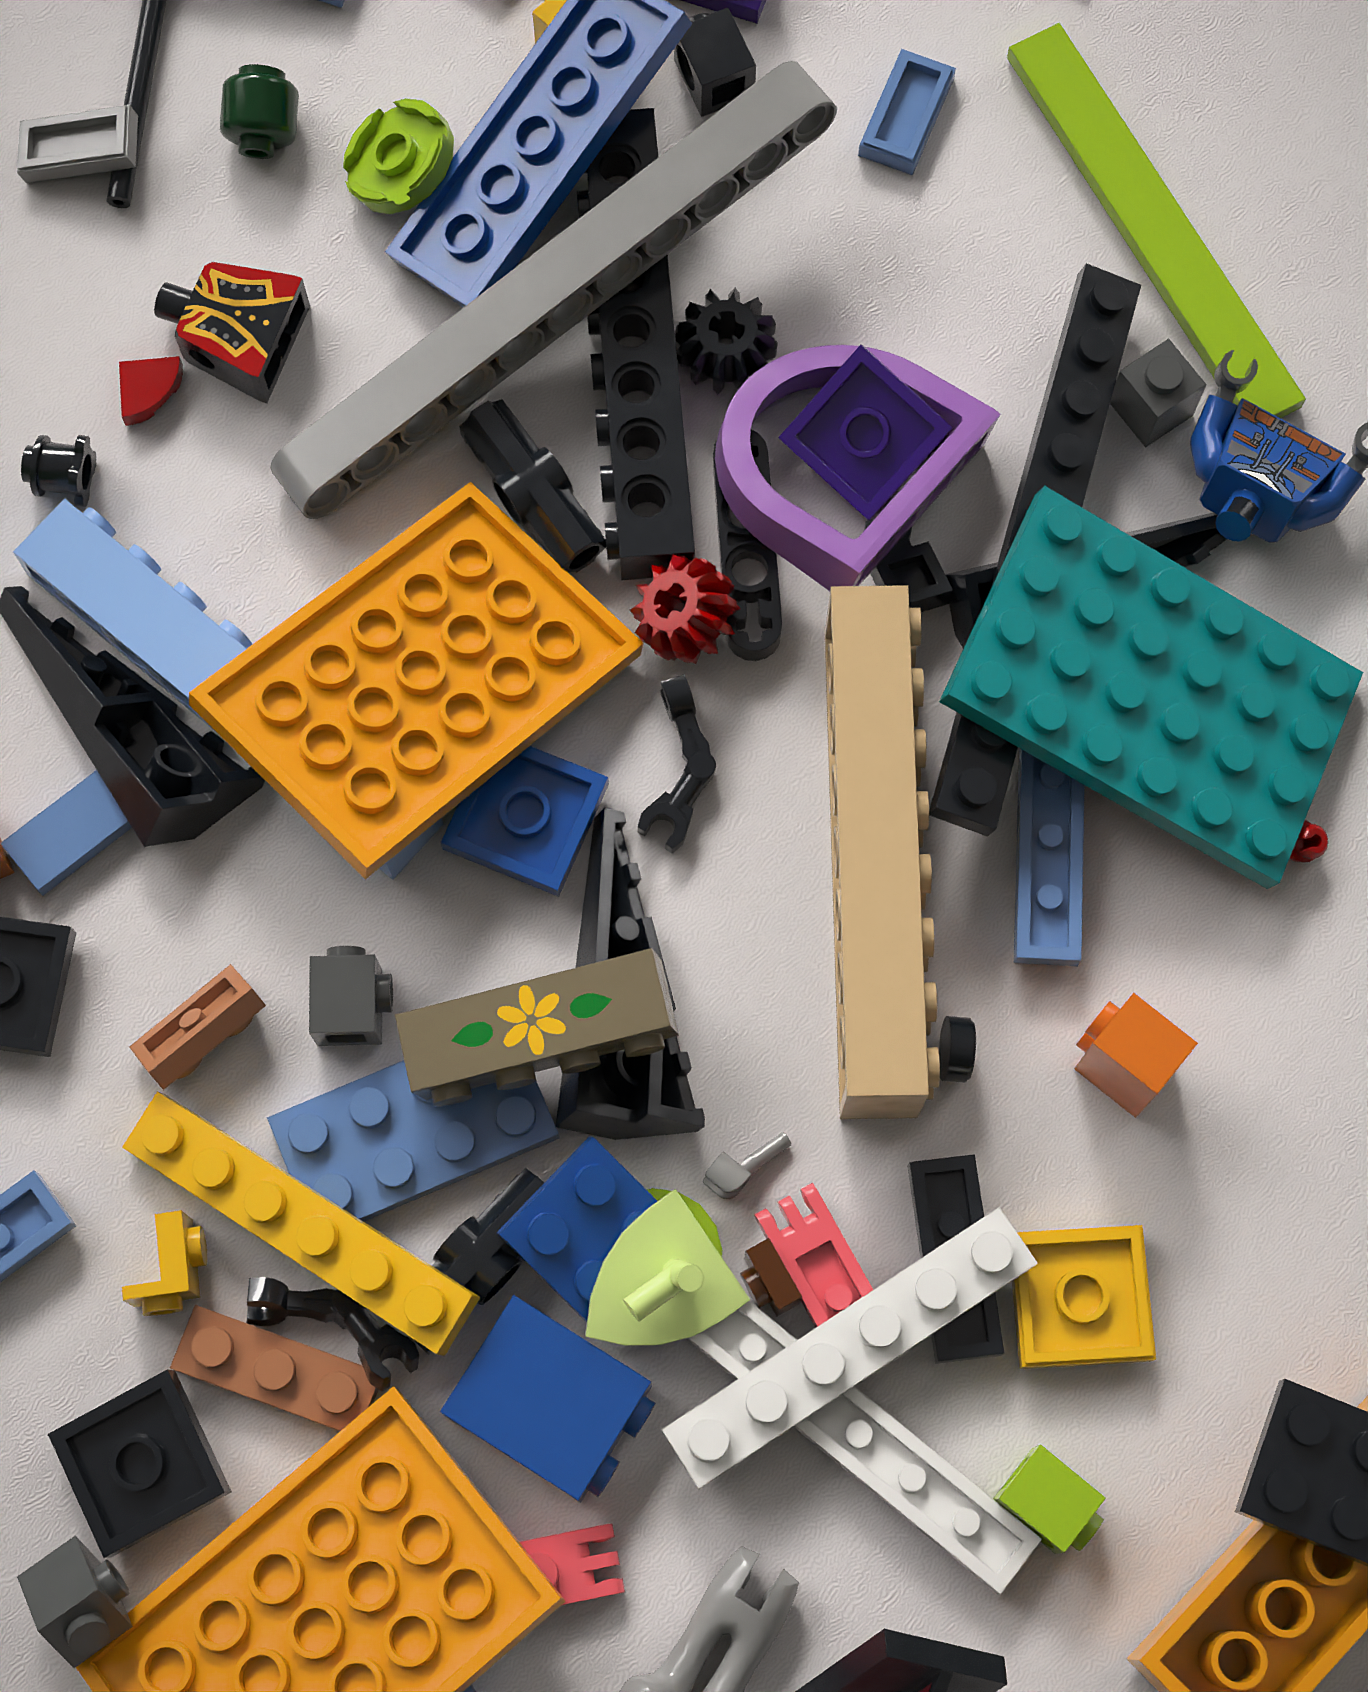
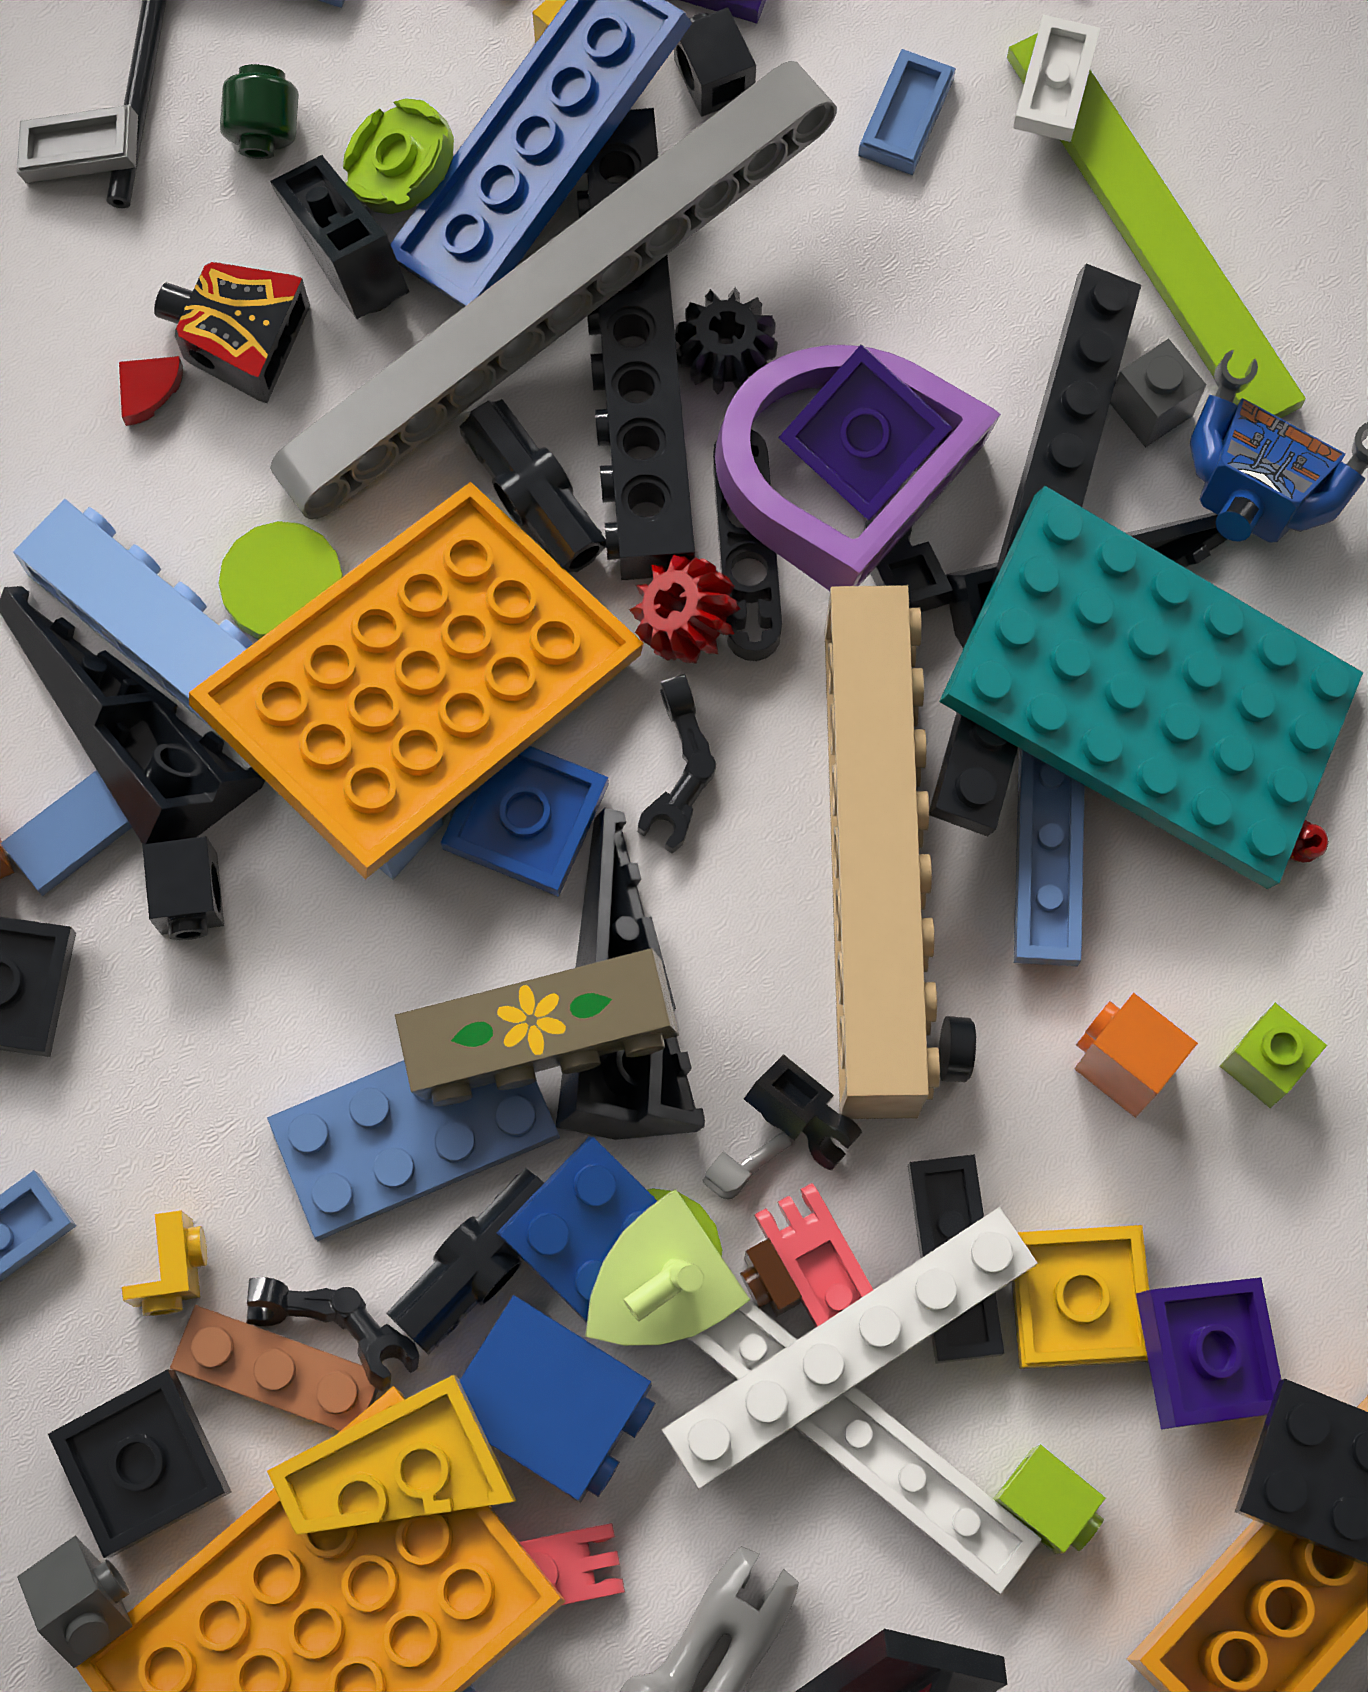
(60, 467): black brick -> none
(183, 887): none -> black brick
(197, 1027): nougat plate -> none
(275, 574): none -> lime tile
(302, 1224): yellow plate -> none
(342, 237): none -> black slope
(348, 997): dark grey brick -> none
(395, 1466): none -> yellow wing
(798, 1104): none -> black plate
(1056, 78): none -> white plate
(1209, 1351): none -> dark purple plate
(1273, 1055): none -> lime brick

